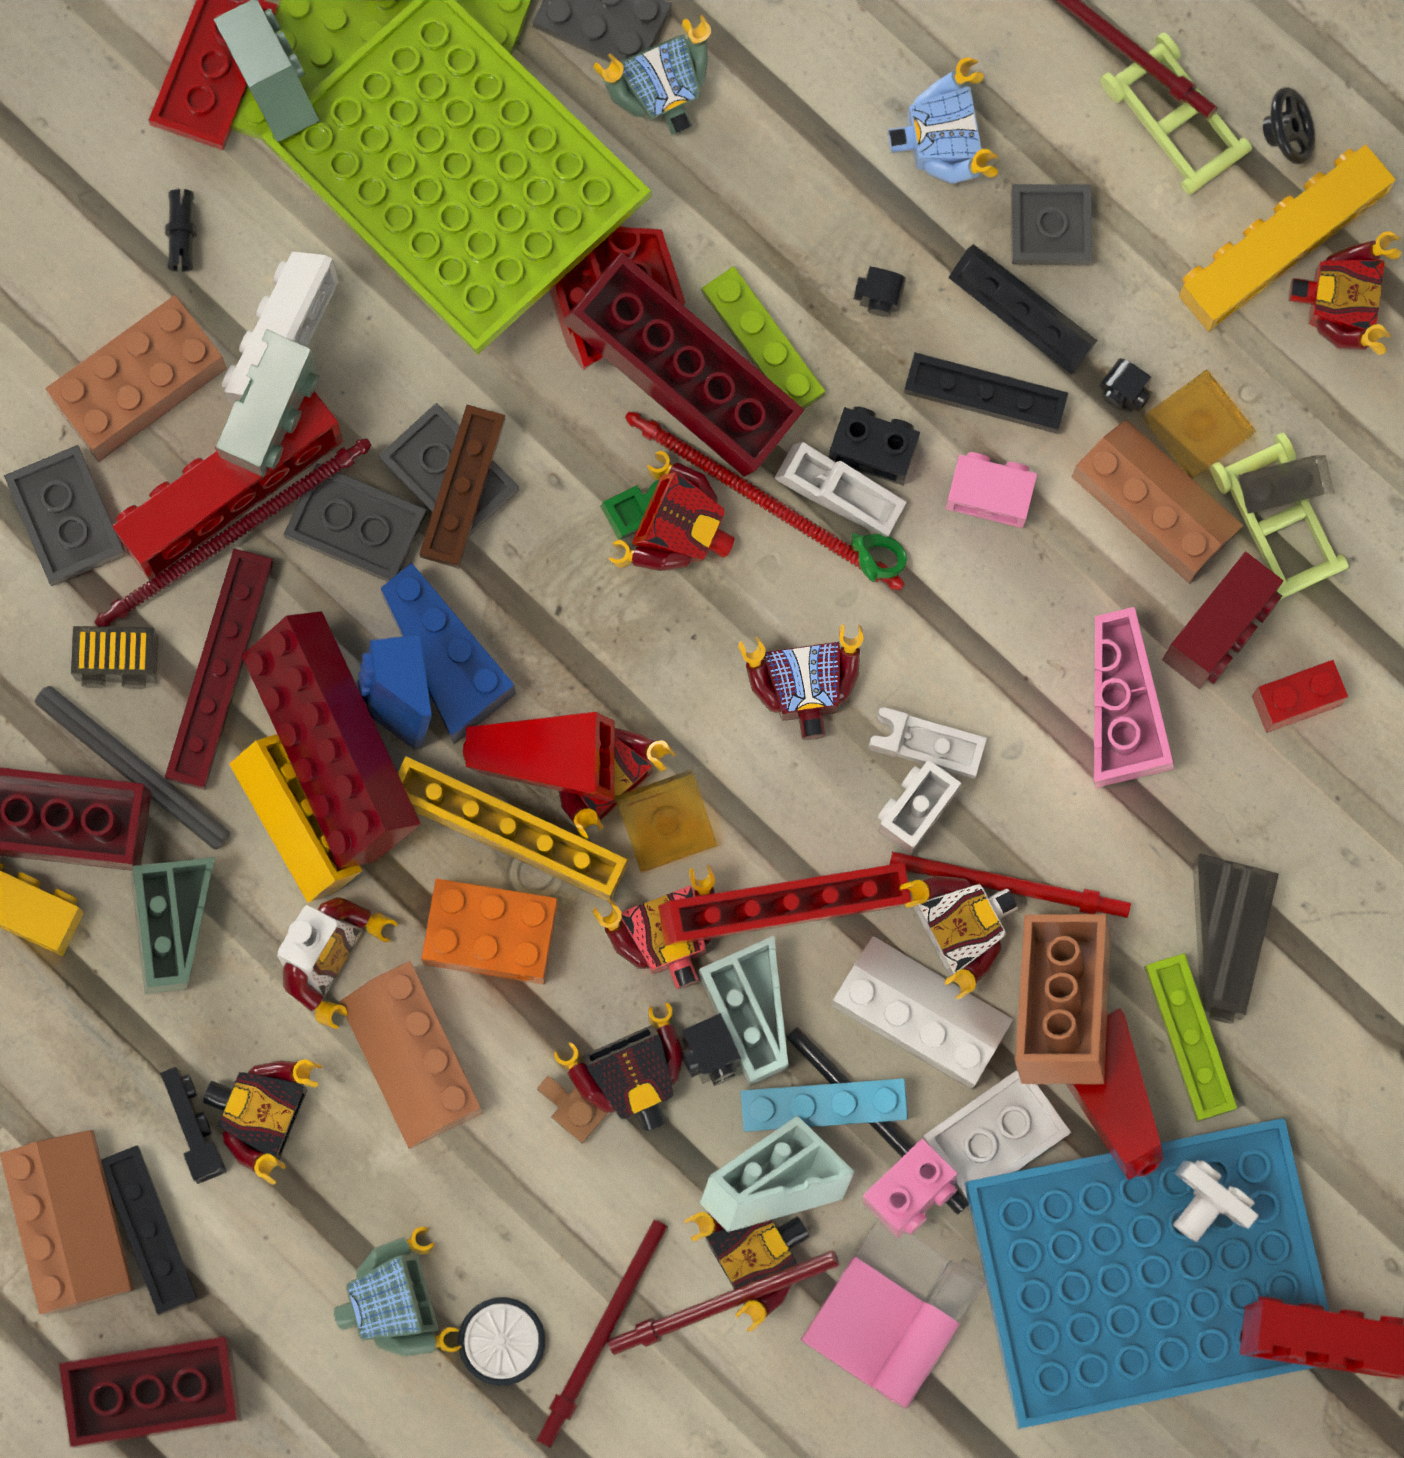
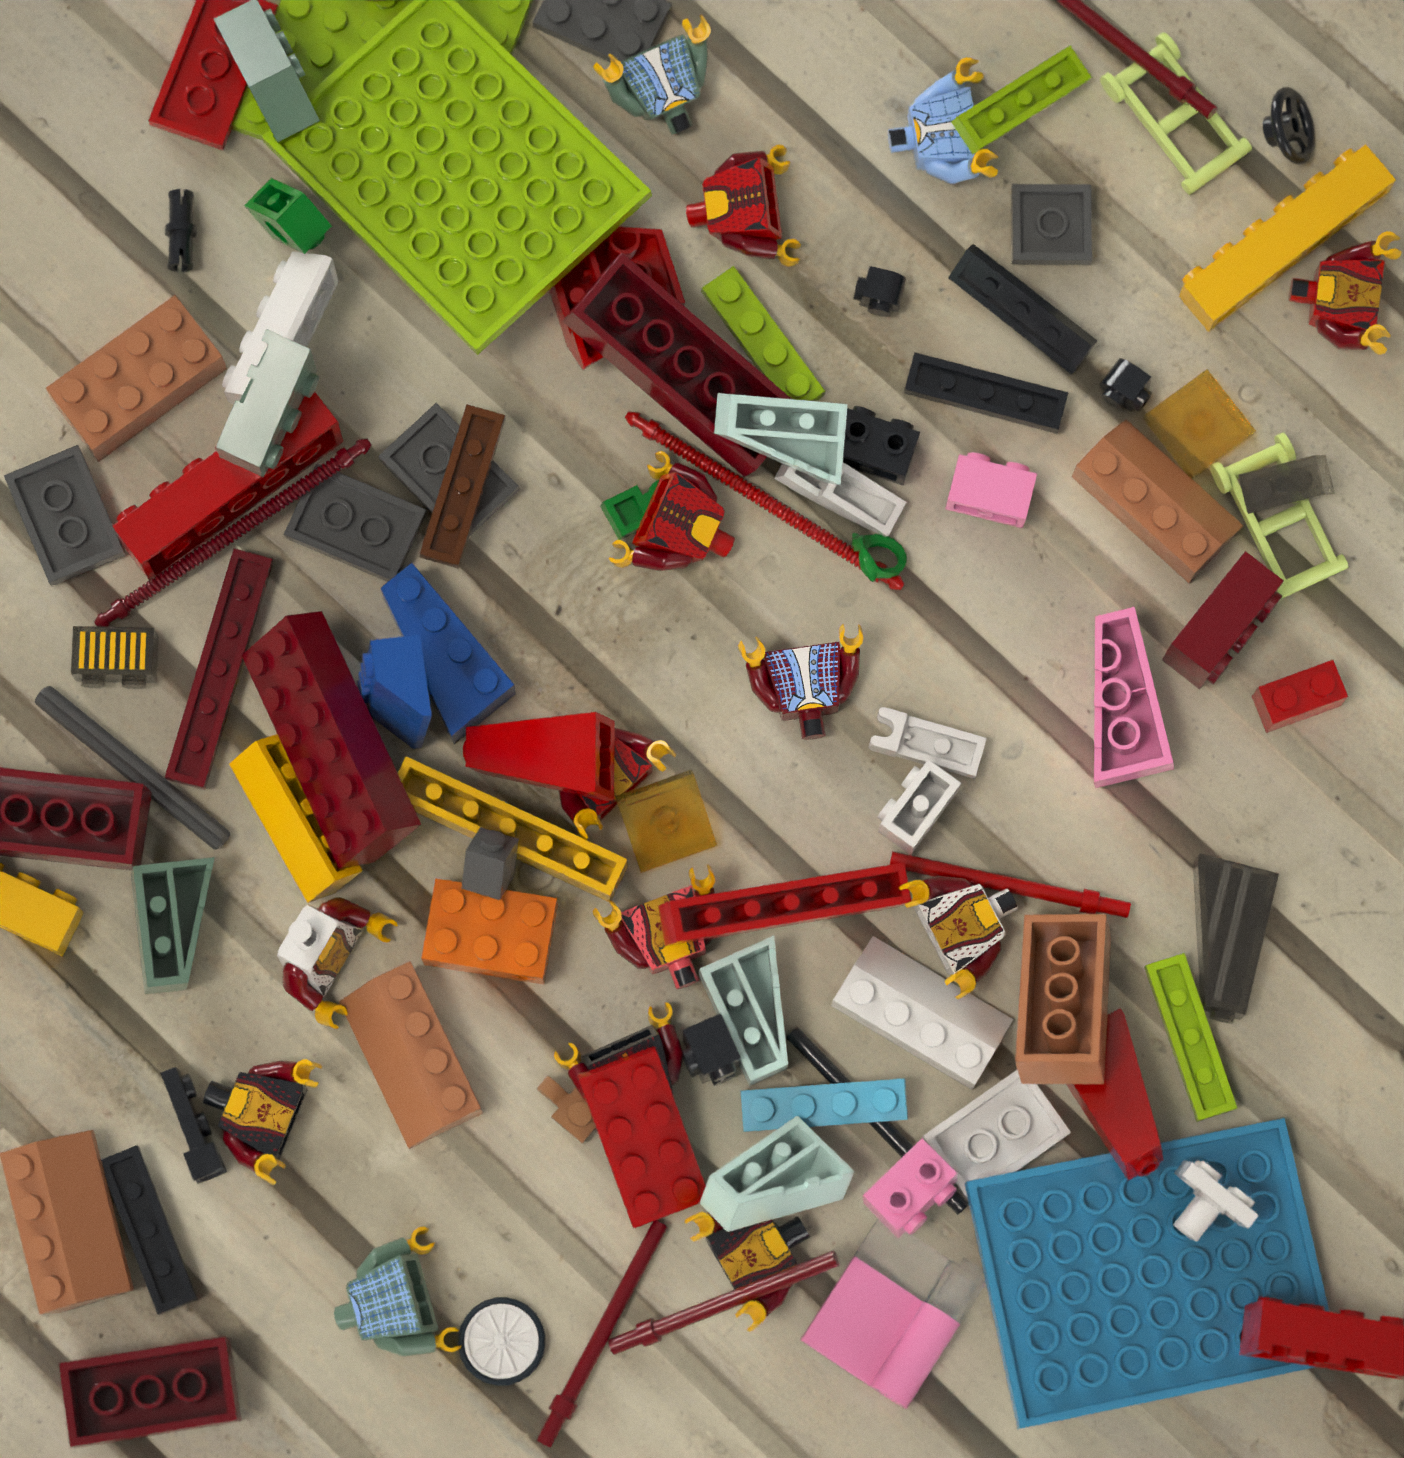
(288, 216): none -> green brick
(490, 863): none -> dark grey brick
(643, 1136): none -> red plate
(743, 205): none -> torso
(787, 430): none -> light aqua wedge
(1021, 99): none -> lime plate

